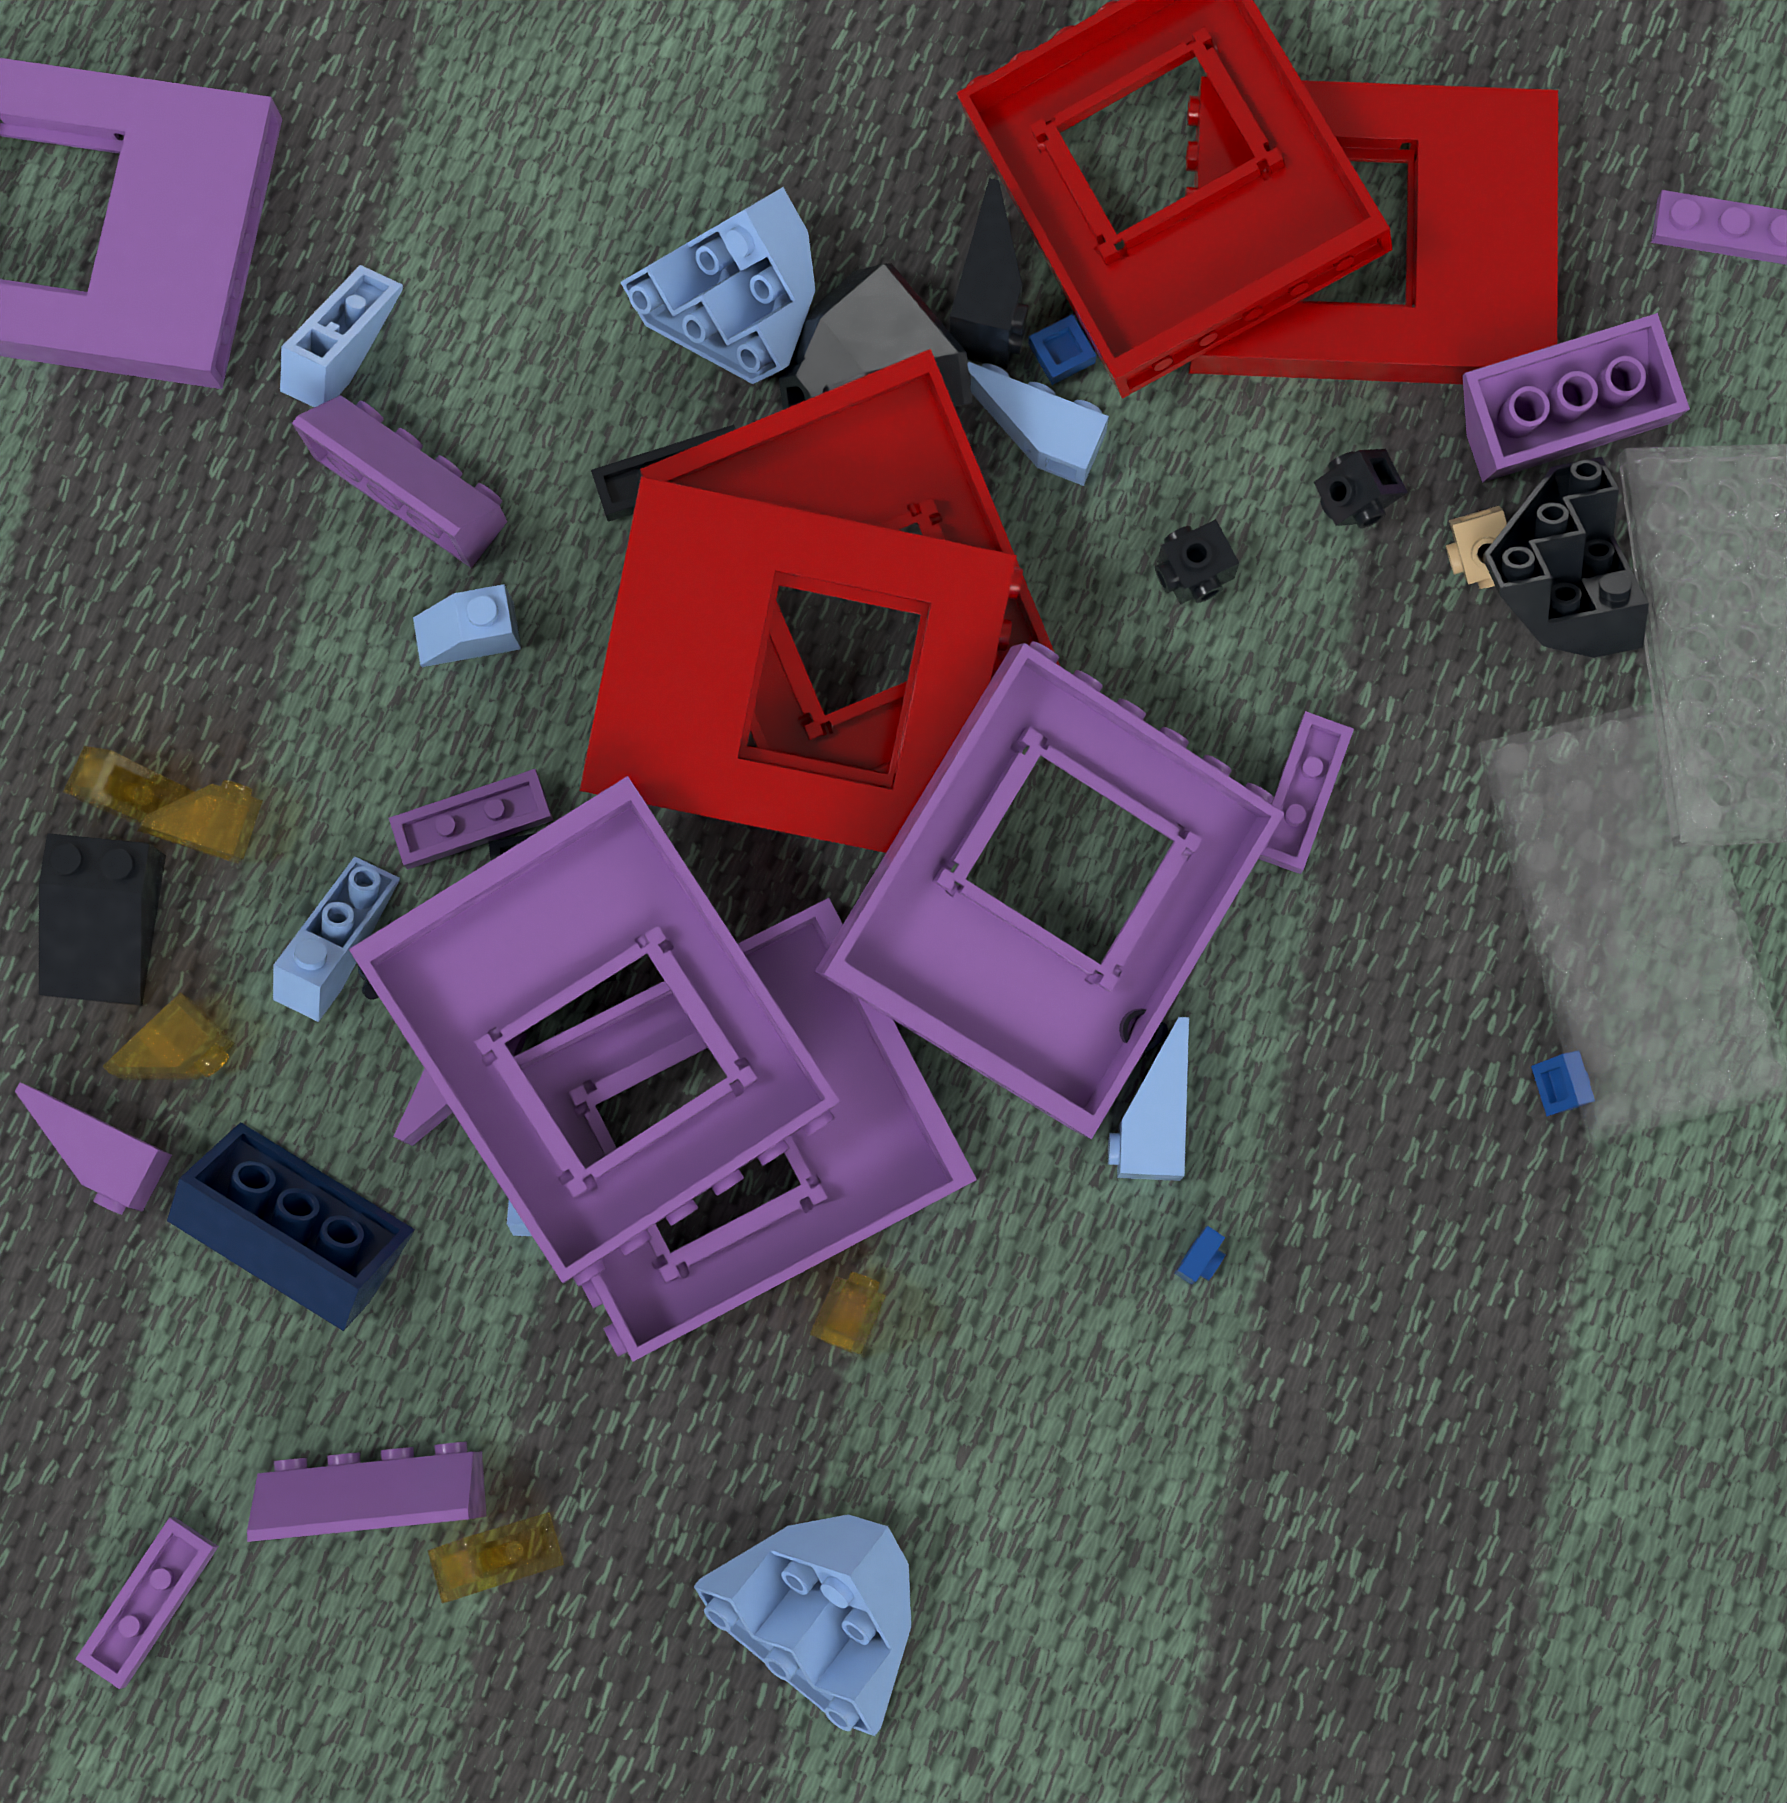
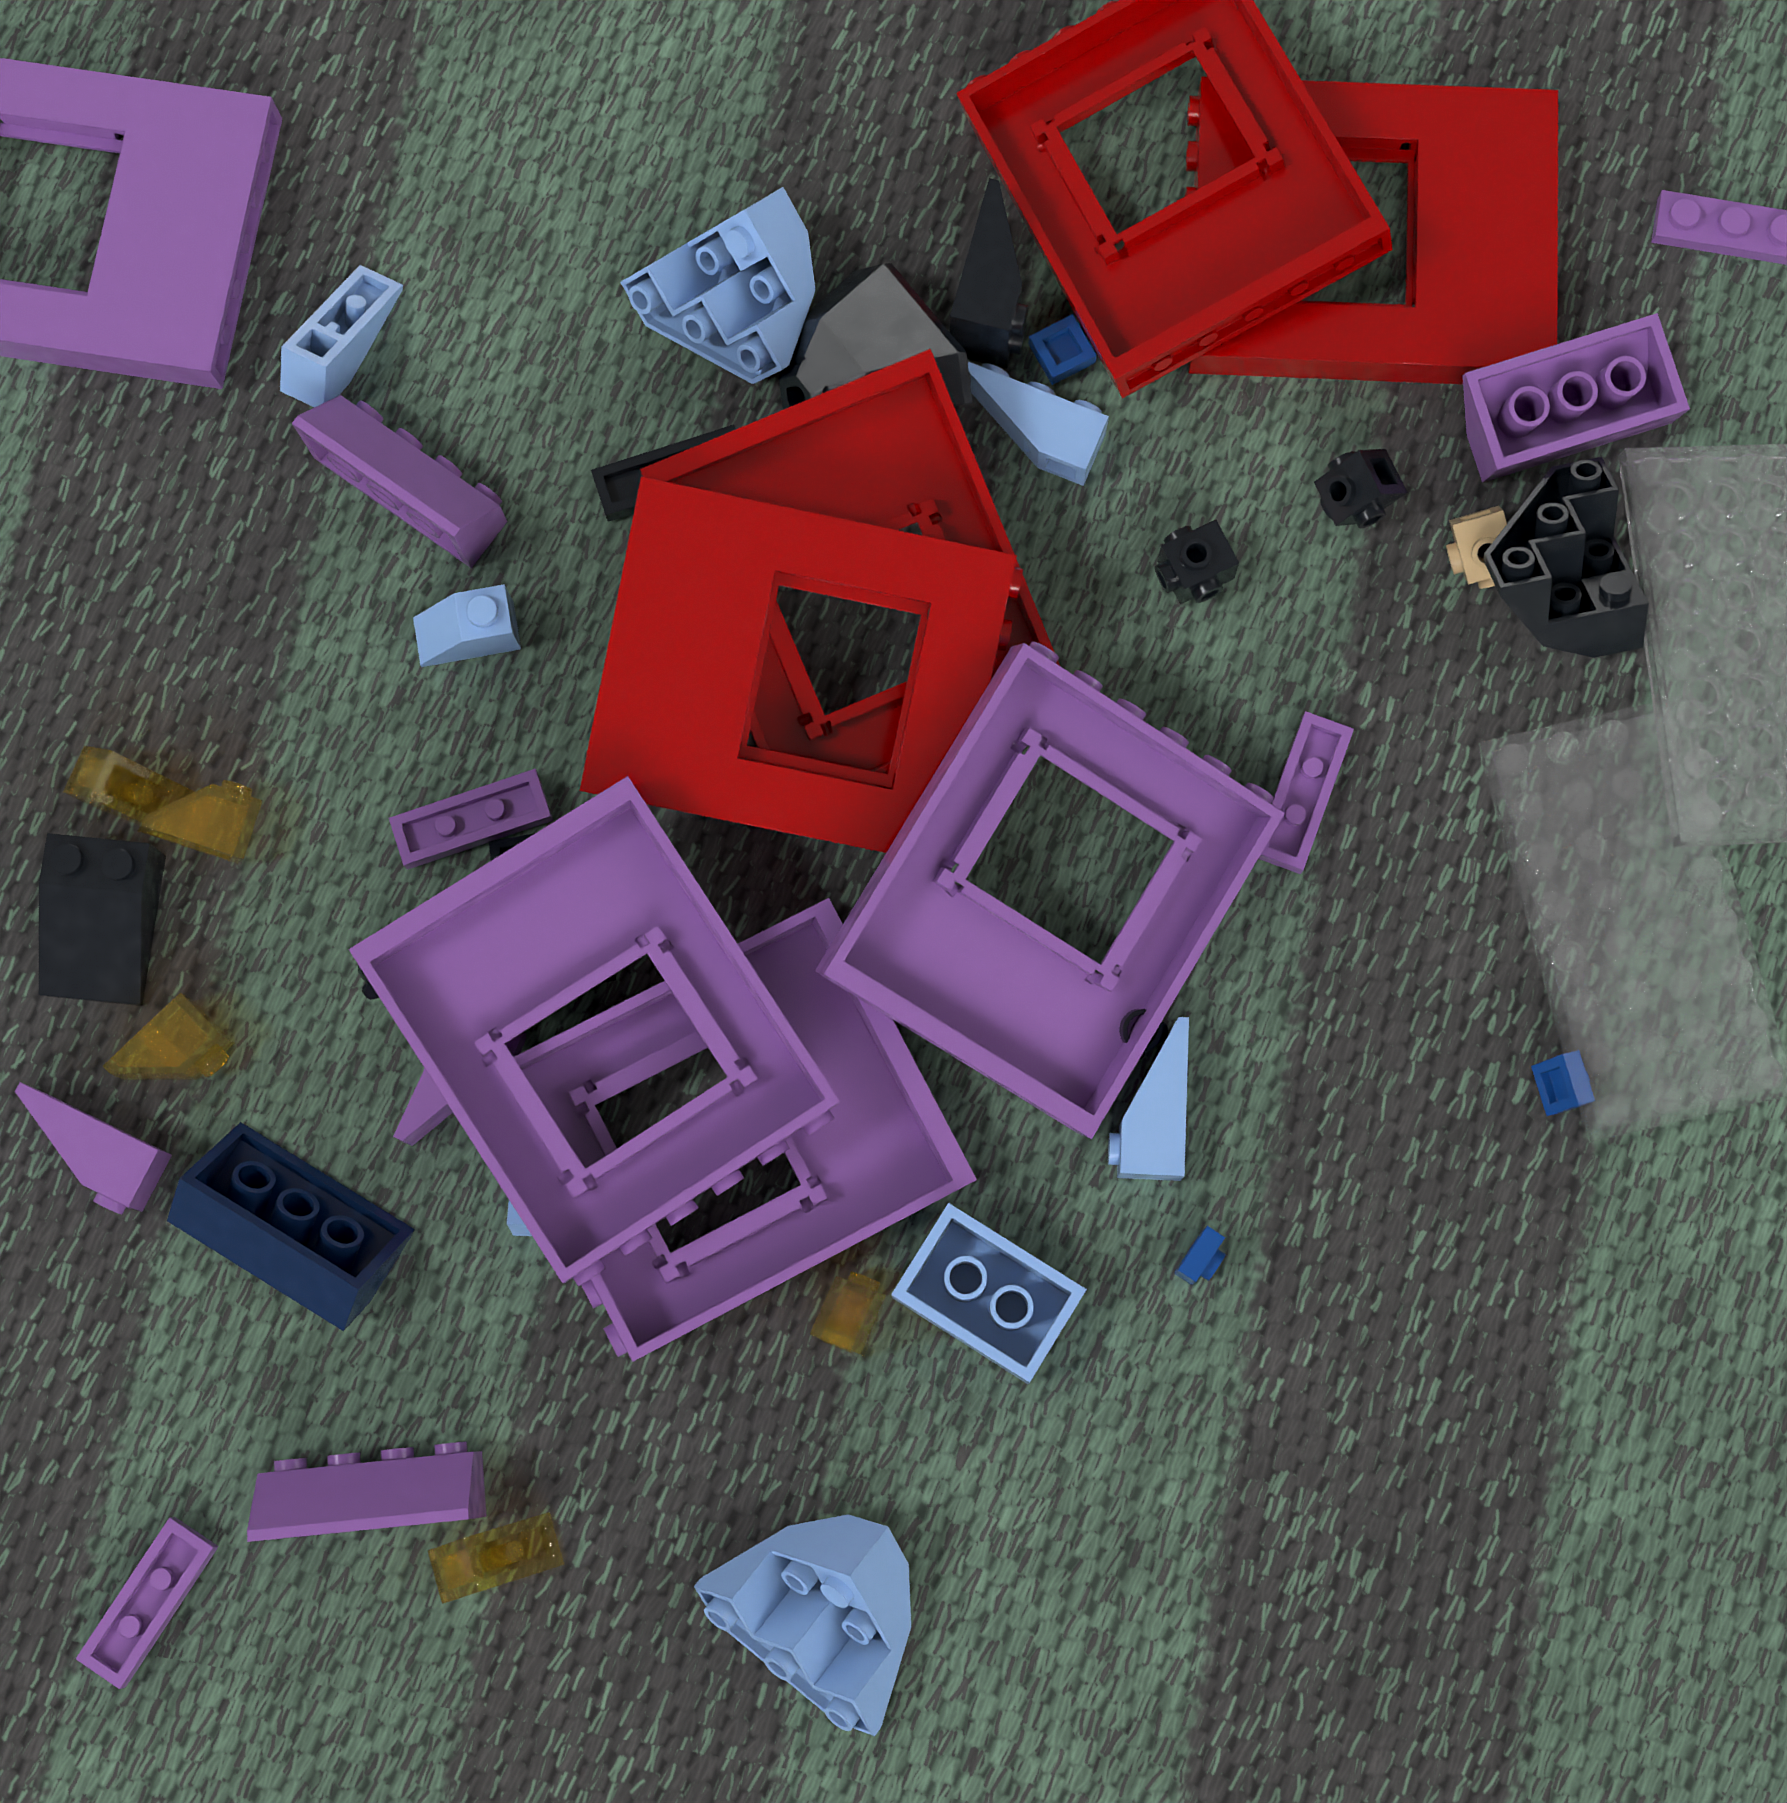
(318, 957): light blue slope -> none
(988, 1293): none -> light blue brick

